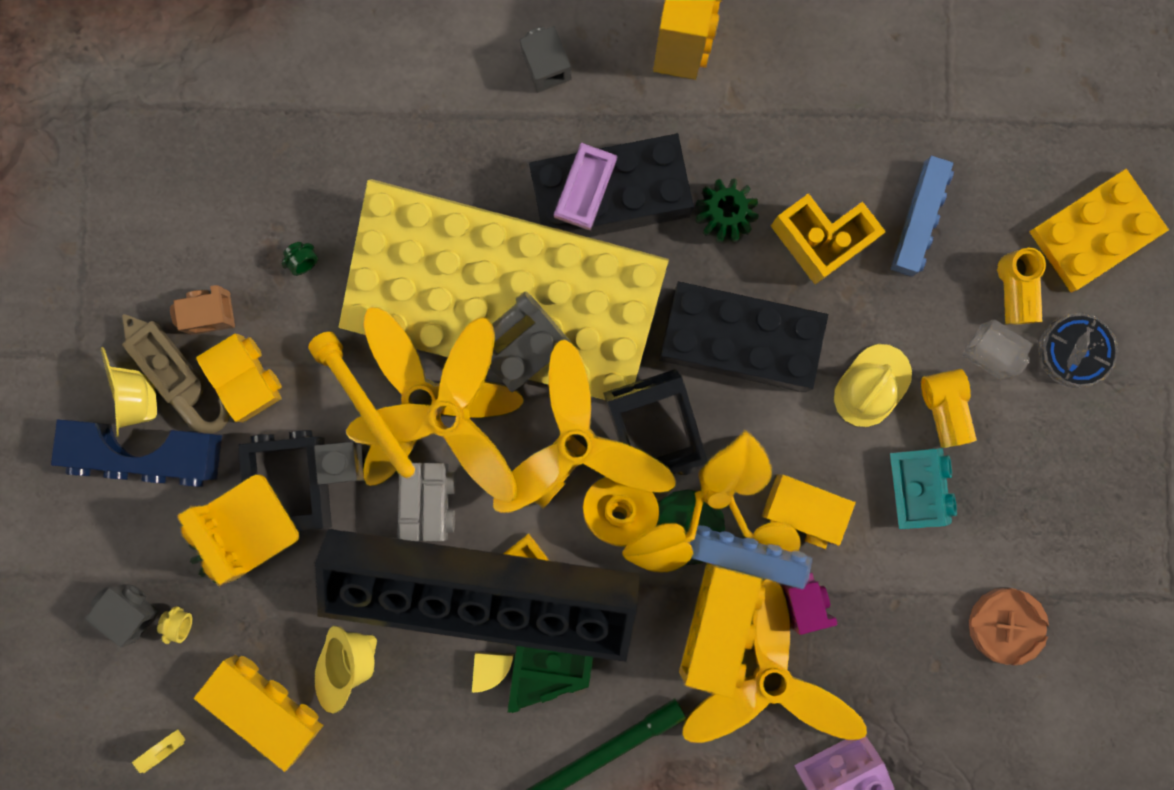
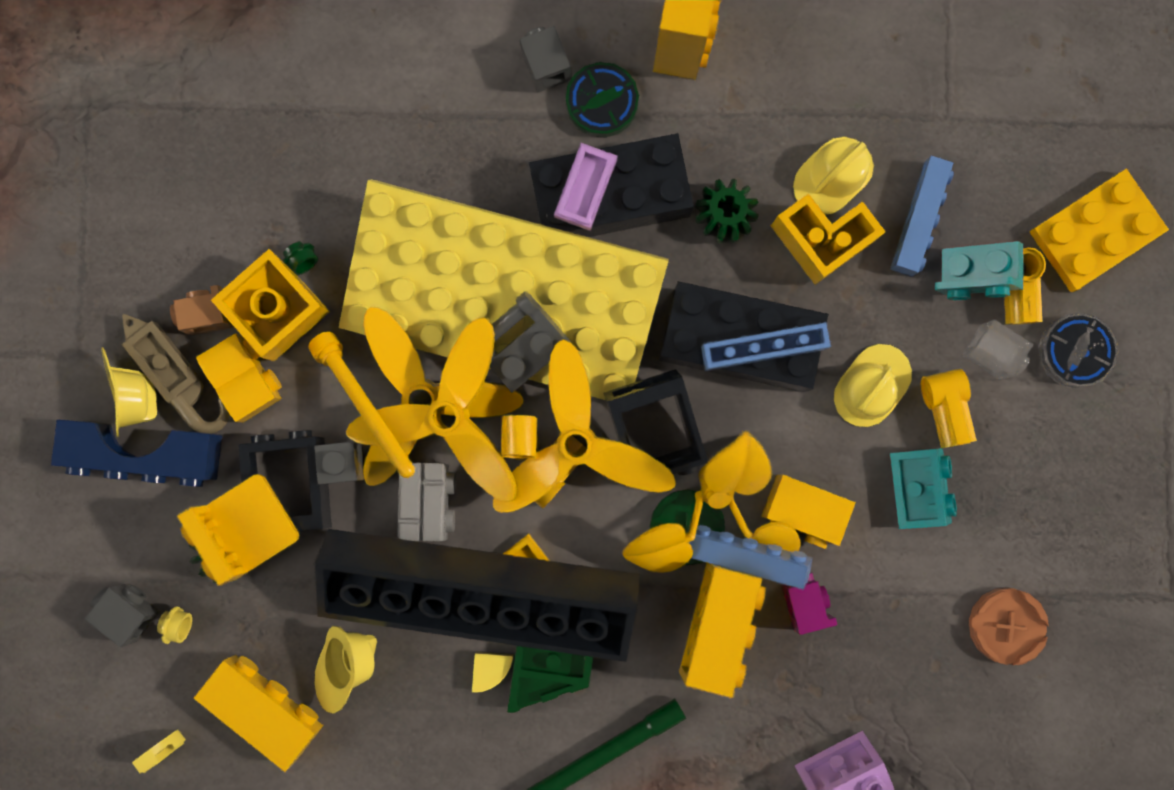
(270, 306): none -> yellow slope
(519, 437): none -> yellow piece
(602, 99): none -> tile
(609, 496): yellow dish -> none
(765, 346): none -> medium blue piece
(807, 701): yellow piece -> none
(834, 174): none -> light yellow piece
(981, 269): none -> teal bracket

